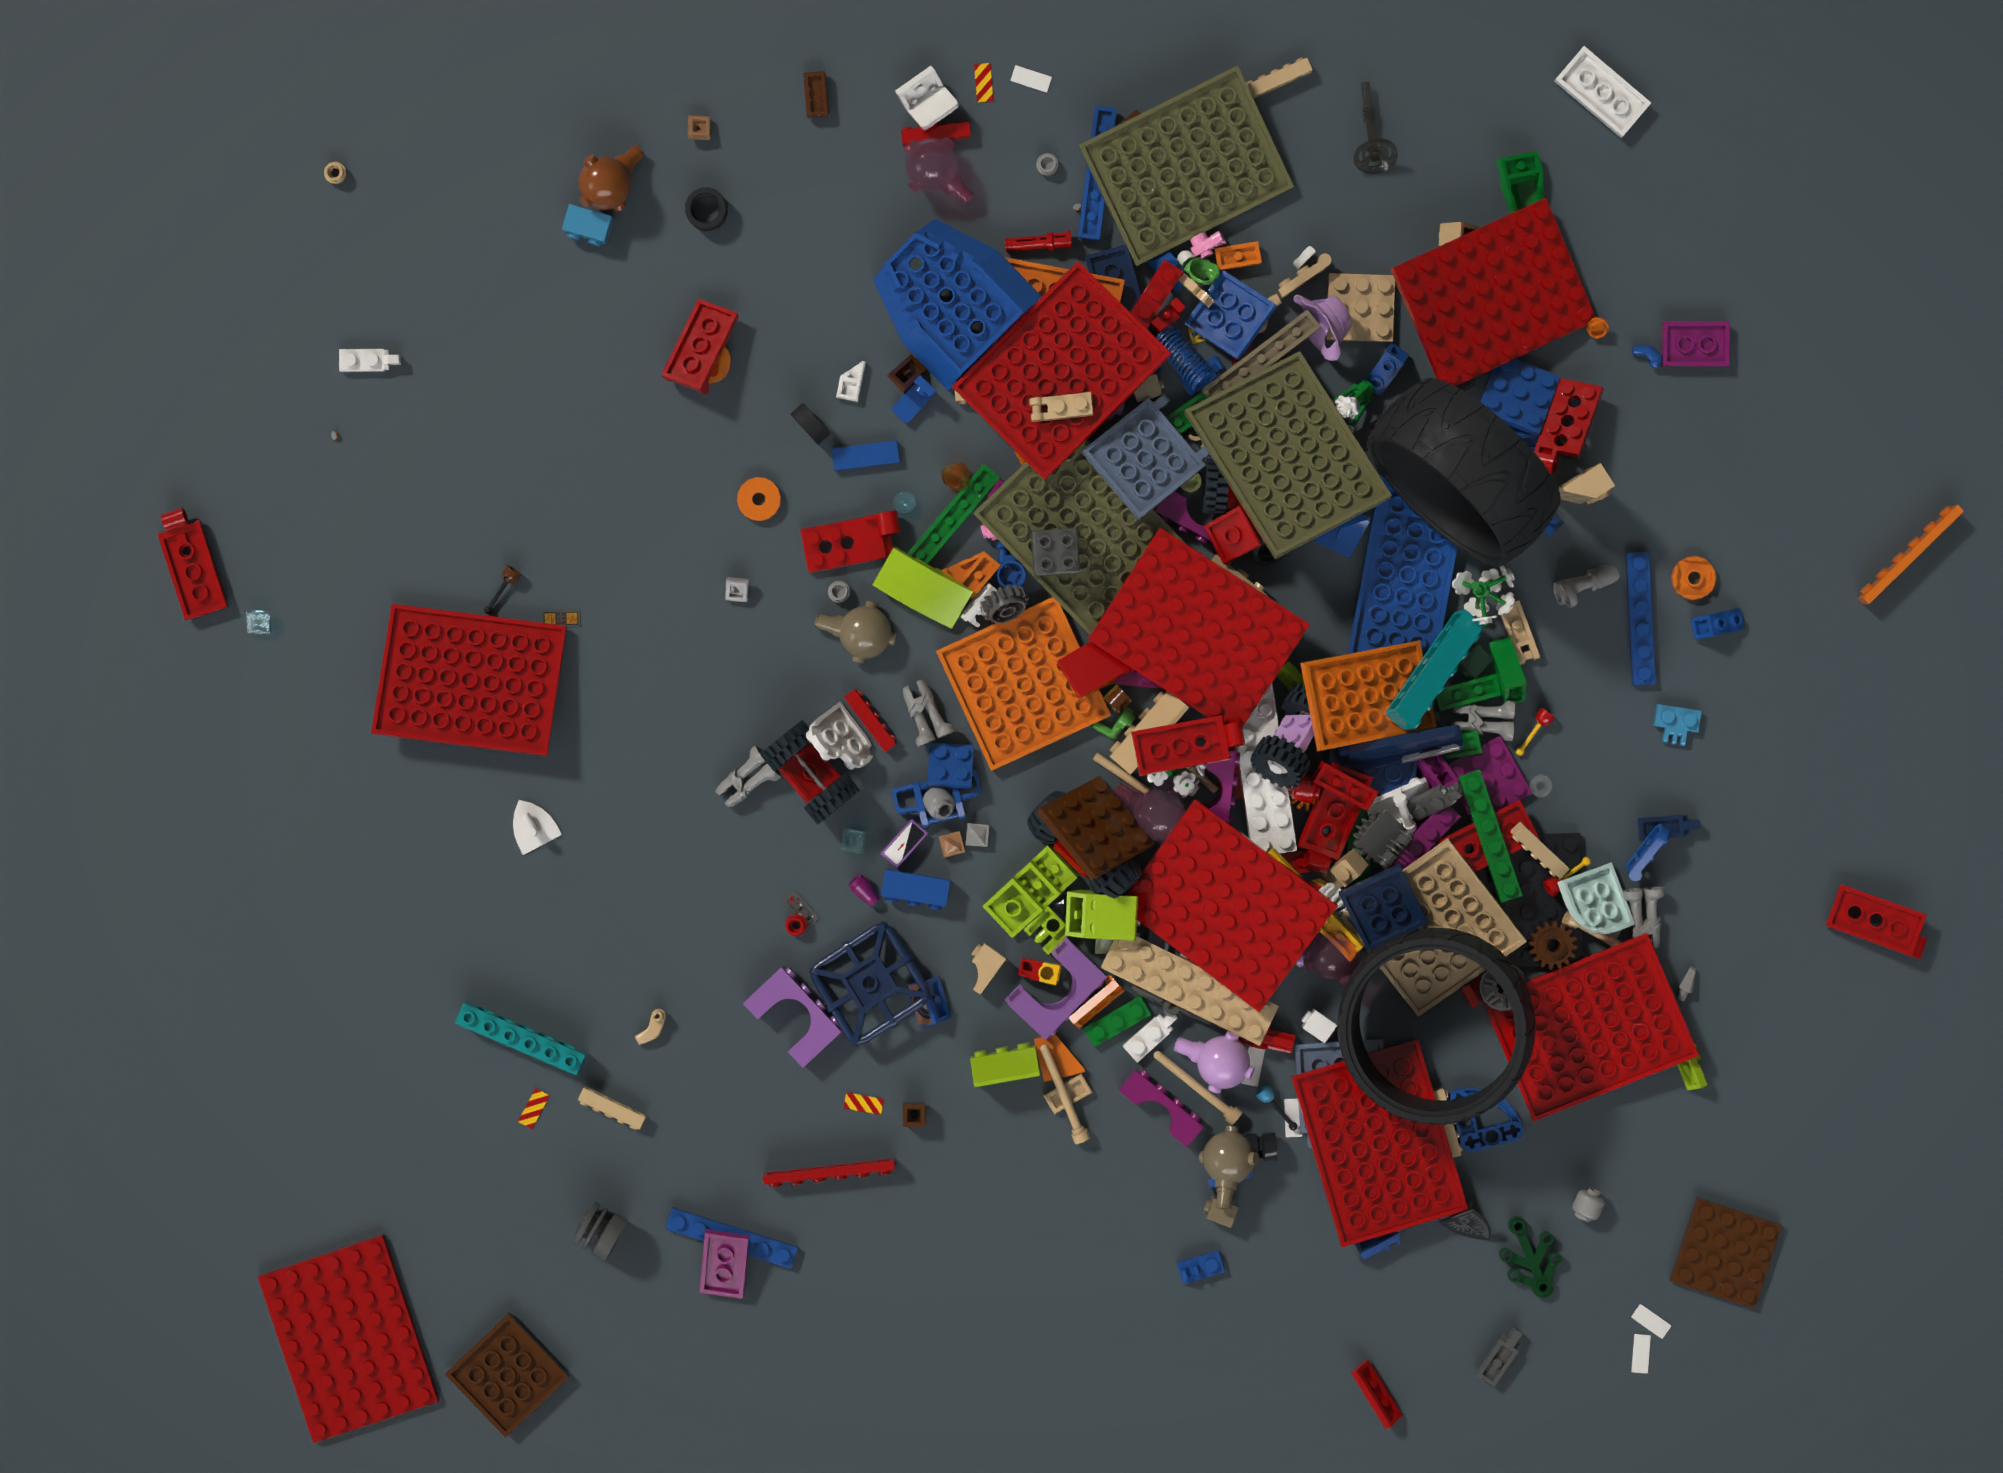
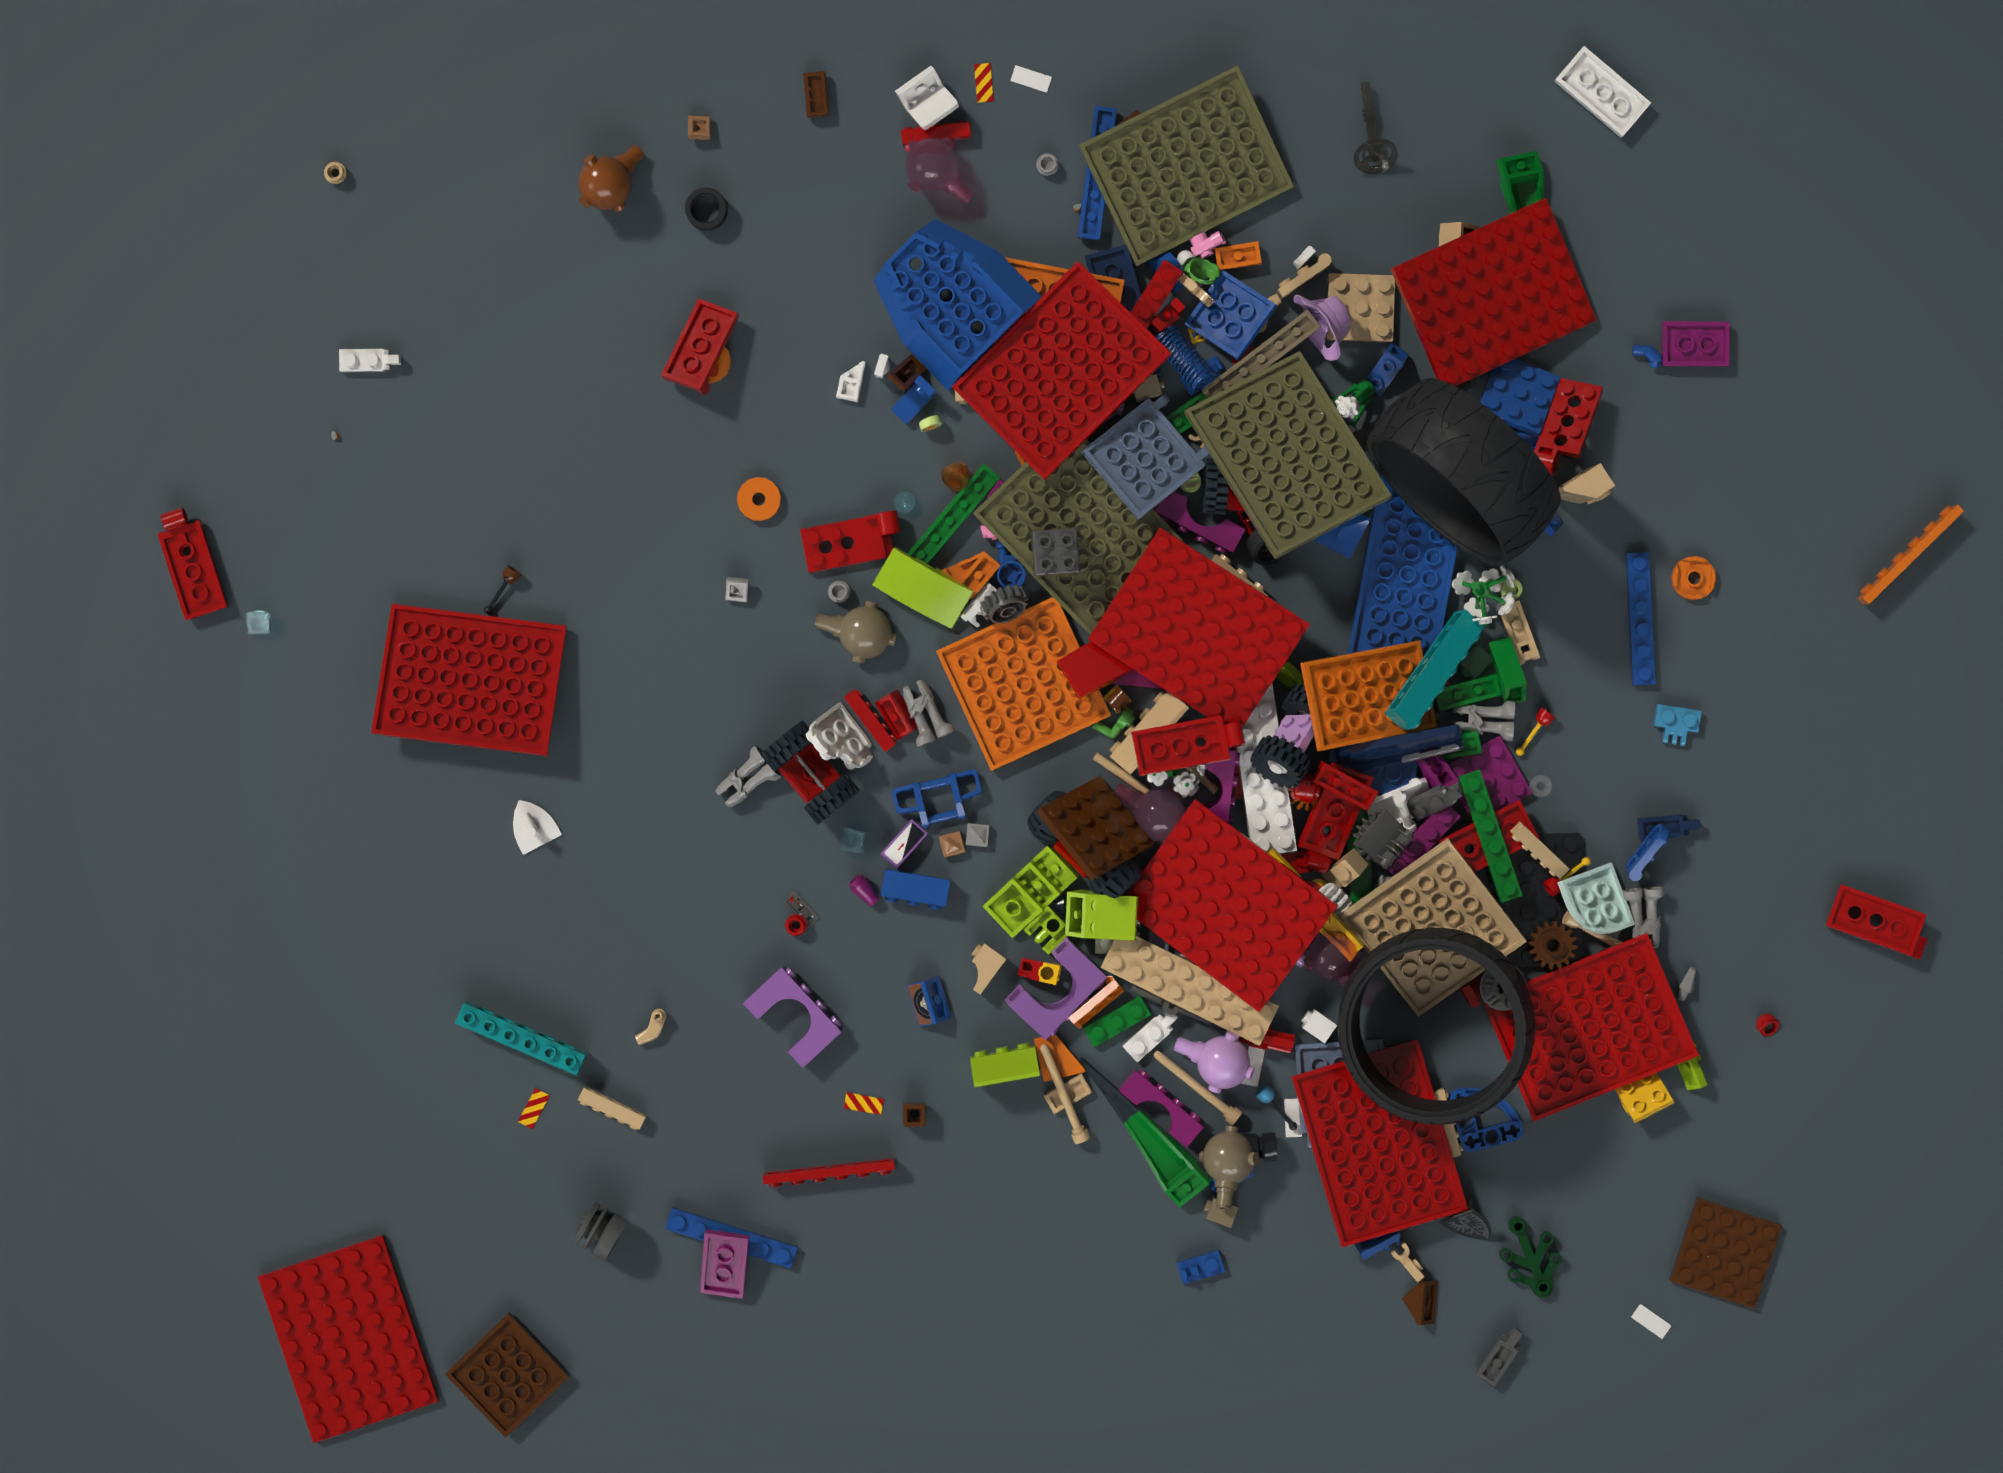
(568, 618): sticker -> none
(588, 225): dark azure brick -> none
(810, 423): black tyre -> none
(865, 455): blue tile -> none
(882, 366): none -> white tile
(883, 987): dark blue plate -> none
(896, 714): none -> red slope
(930, 423): none -> yellowish green tile
(938, 802): light grey head -> none
(950, 765): blue plate -> none
(1050, 241): red pin -> none
(1062, 407): tan plate -> none
(1170, 1163): none -> green plate
(1233, 535): red tile -> none
(1279, 77): tan piece -> none
(1376, 1394): red plate -> none
(1383, 907): dark blue plate -> none
(1412, 1266): none -> tan plate
(1422, 1301): none -> reddish brown slope
(1516, 590): none -> yellowish green tile
(1567, 589): light grey piece -> none
(1588, 1204): light grey head -> none
(1597, 327): orange plate -> none
(1641, 1353): white sticker -> none
(1644, 1097): none -> yellow plate
(1717, 623): blue bracket -> none
(1764, 1020): none -> red piece

